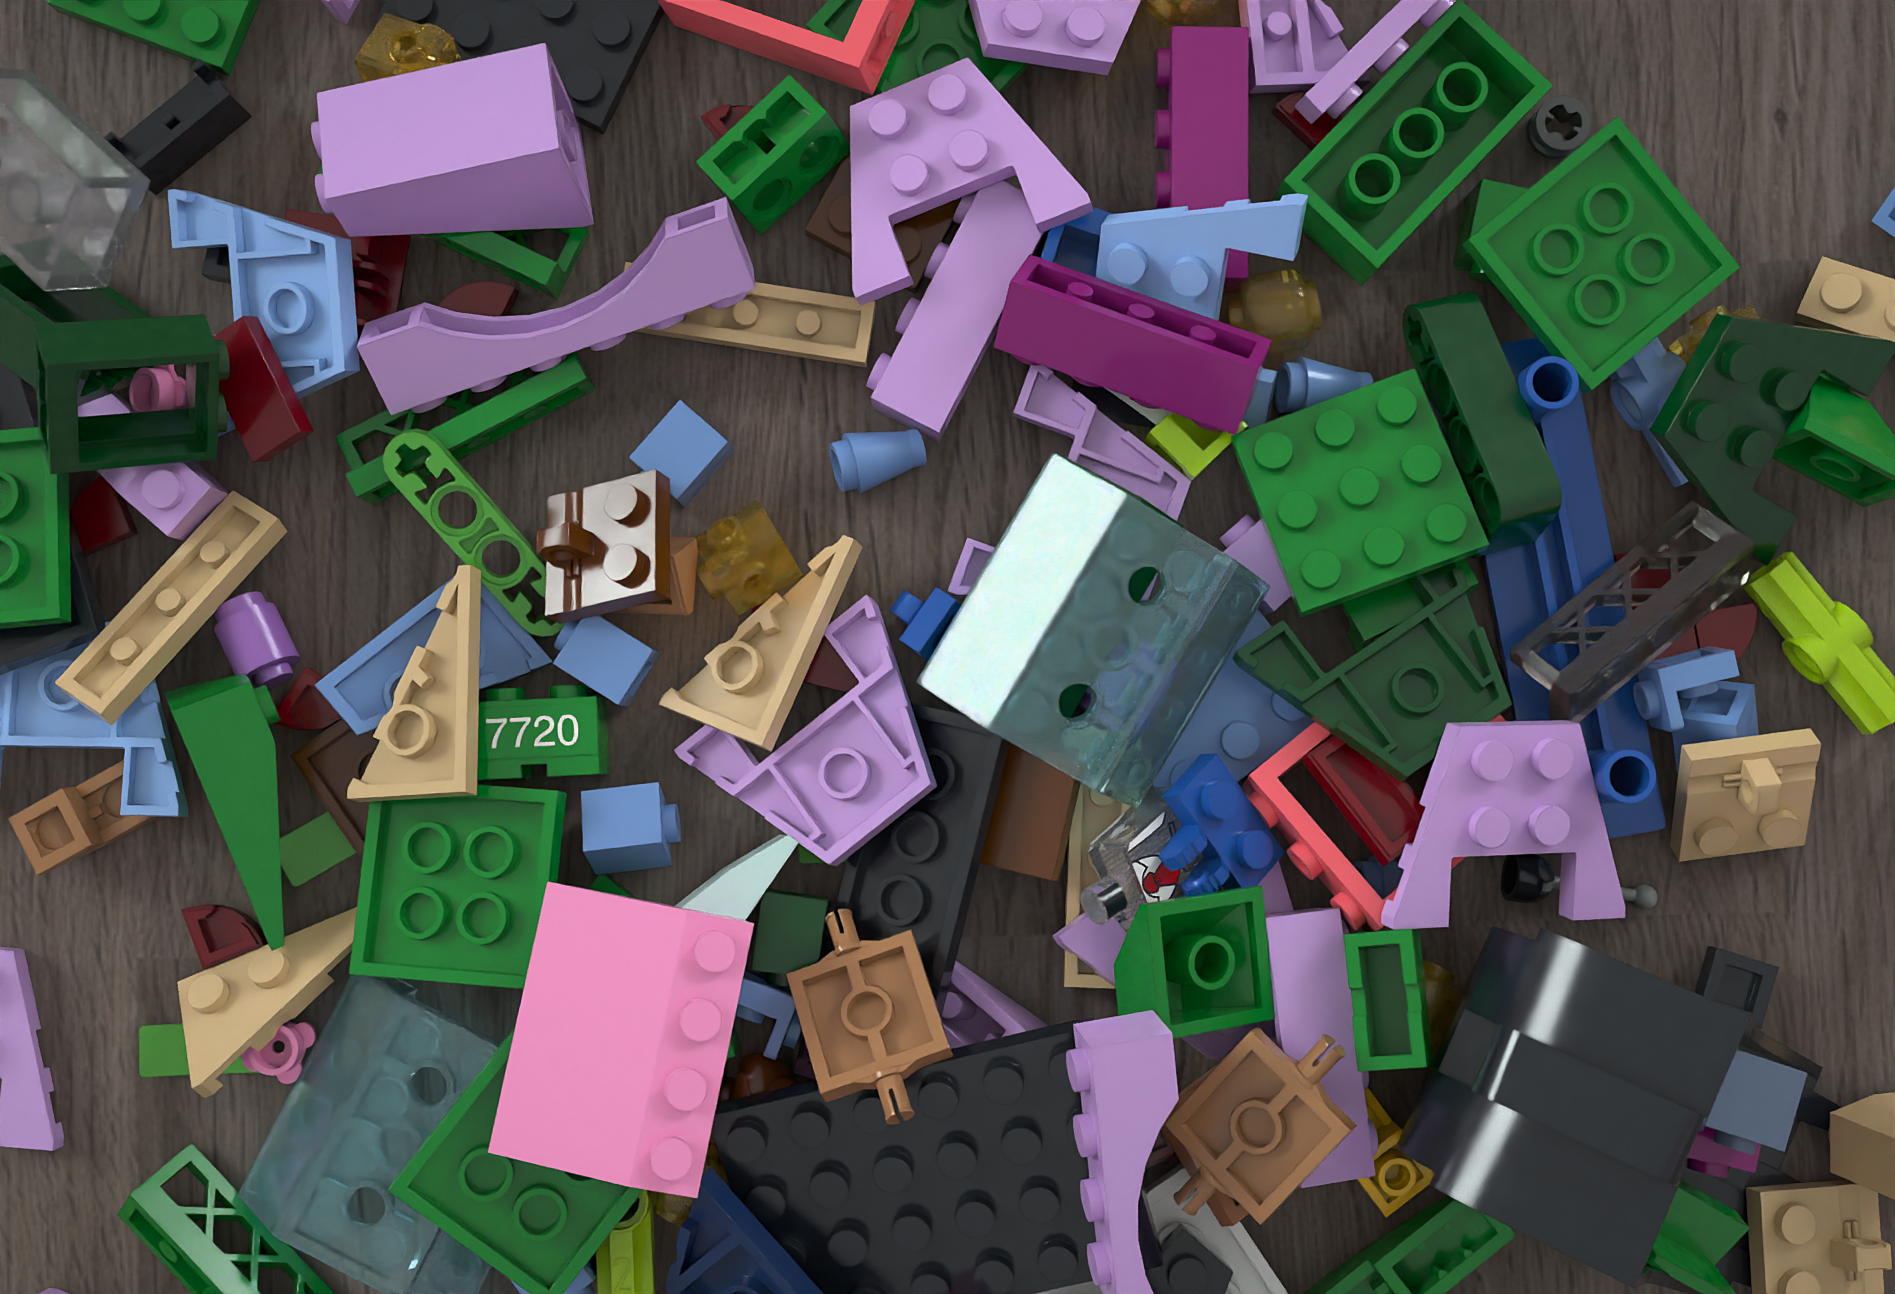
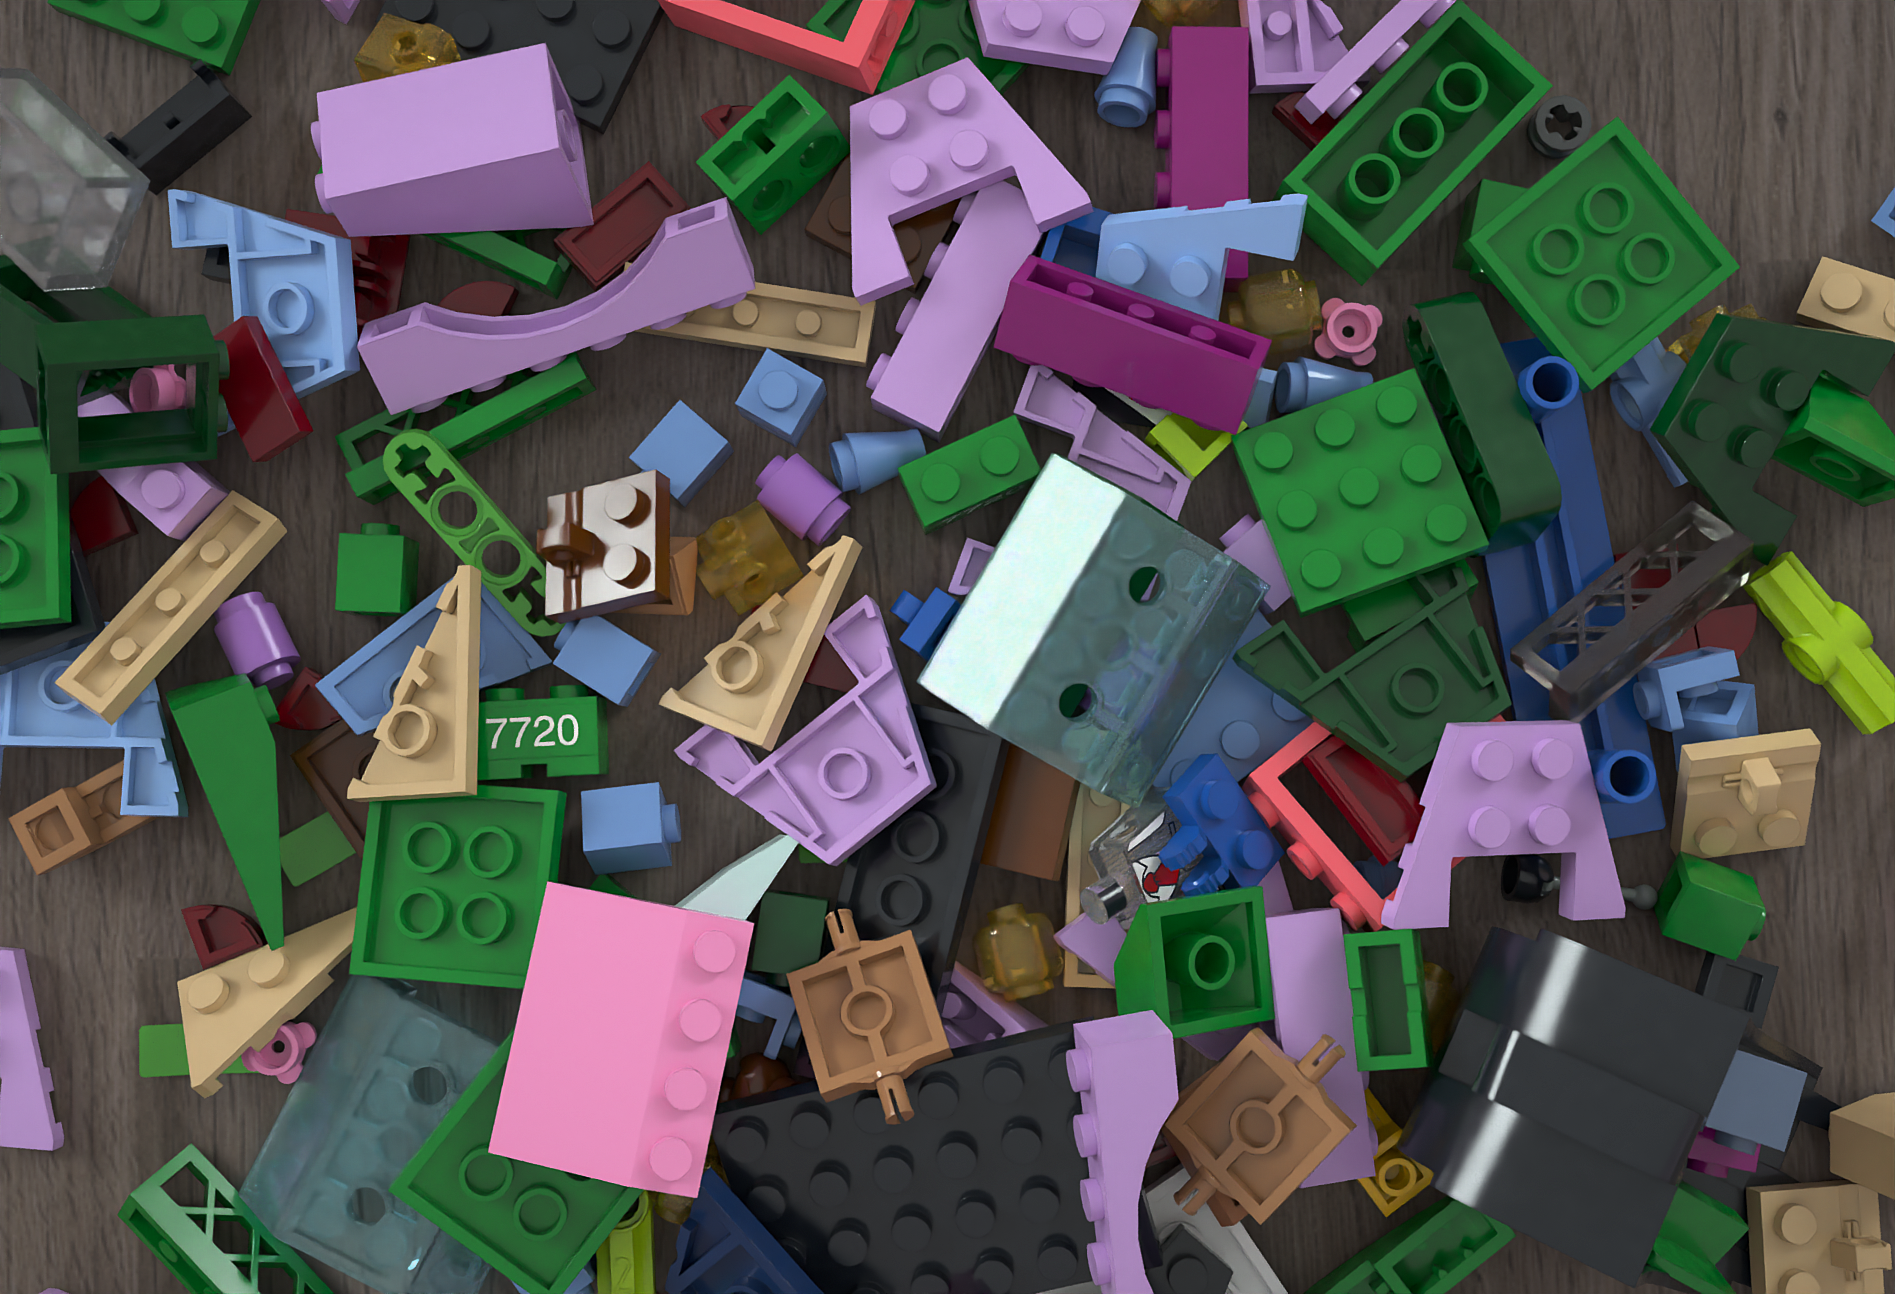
(376, 572): none -> green brick
(621, 227): none -> dark red tile
(781, 397): none -> medium blue brick
(801, 498): none -> medium lavender brick
(969, 474): none -> green brick
(1017, 953): none -> clear yellow head
(1130, 86): none -> medium blue cone
(1363, 321): none -> bright pink plate
(1709, 906): none -> green brick

